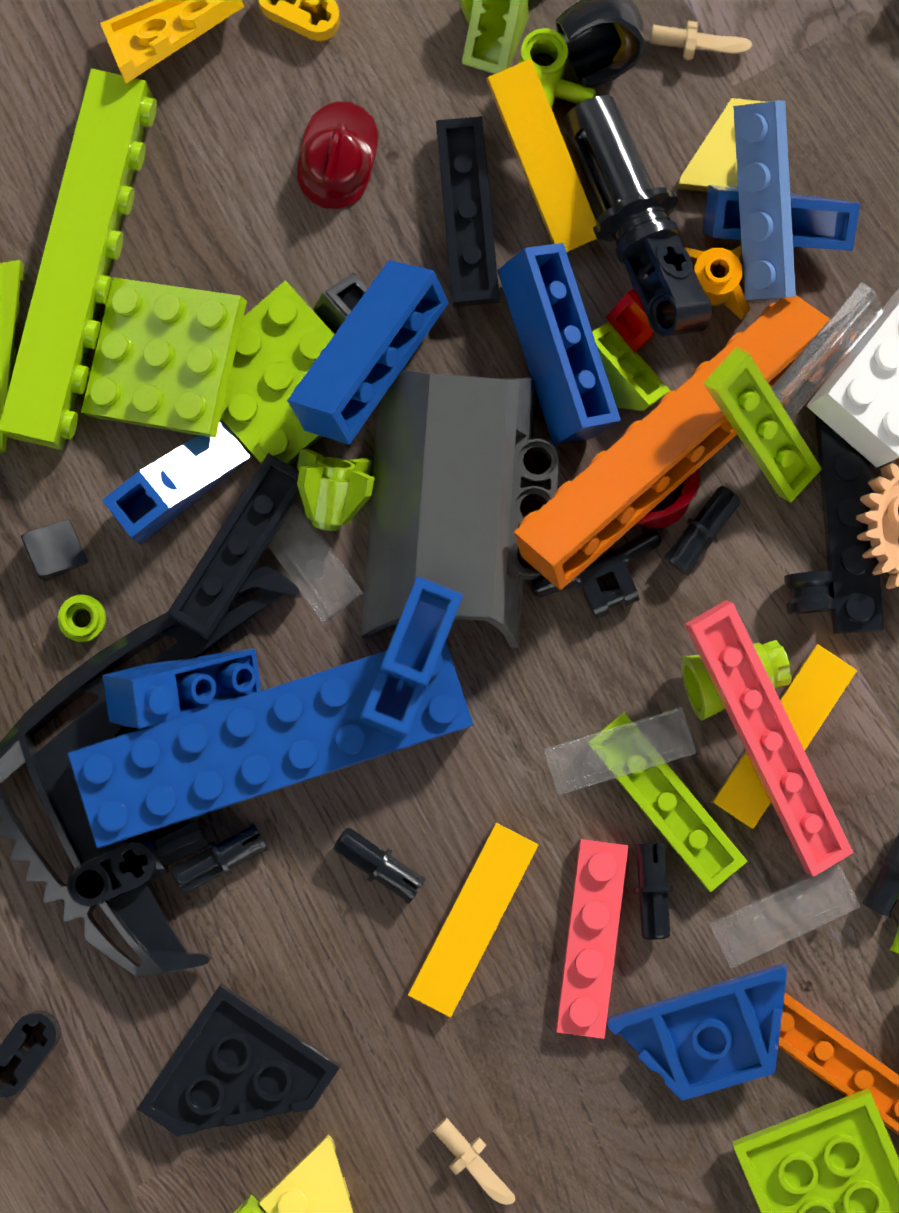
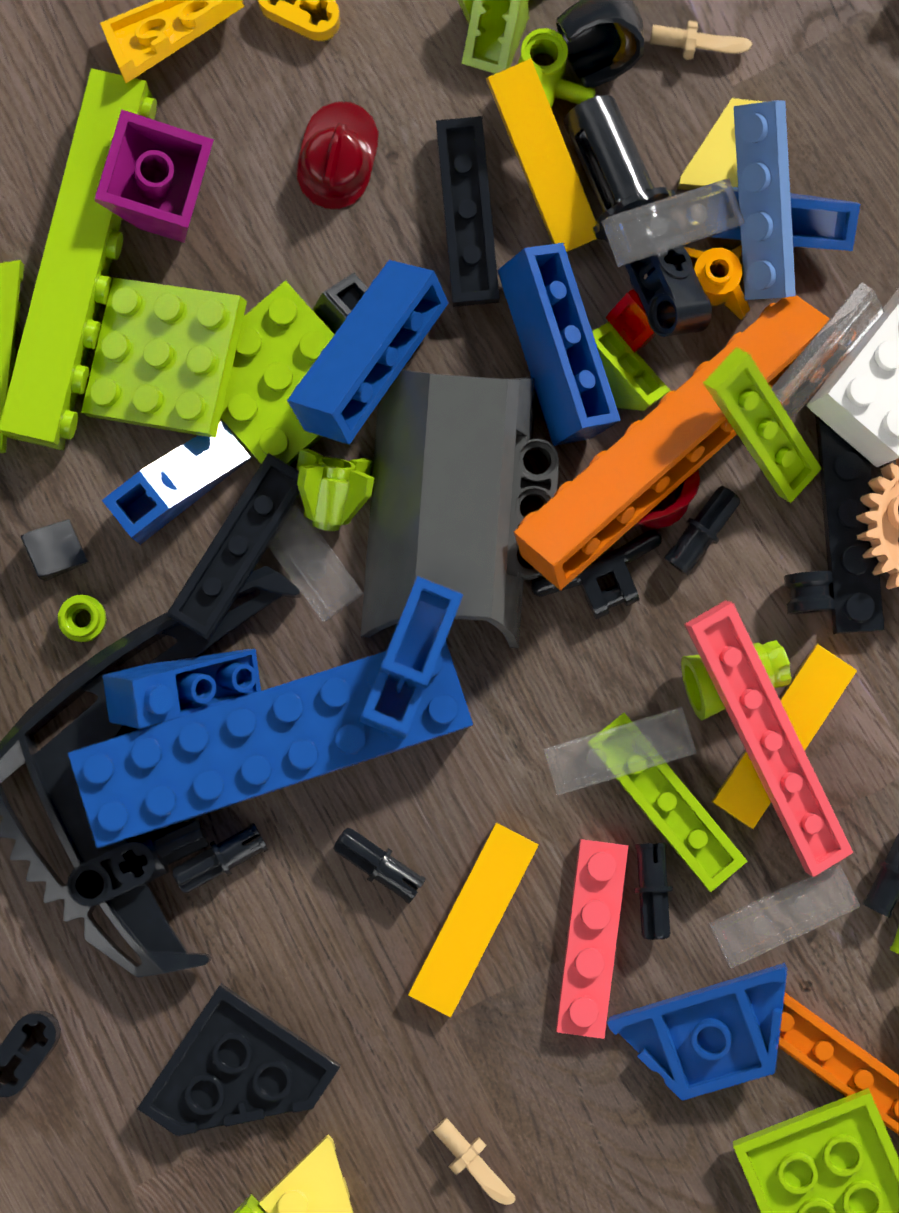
(153, 175): none -> magenta slope
(673, 222): none -> clear tile

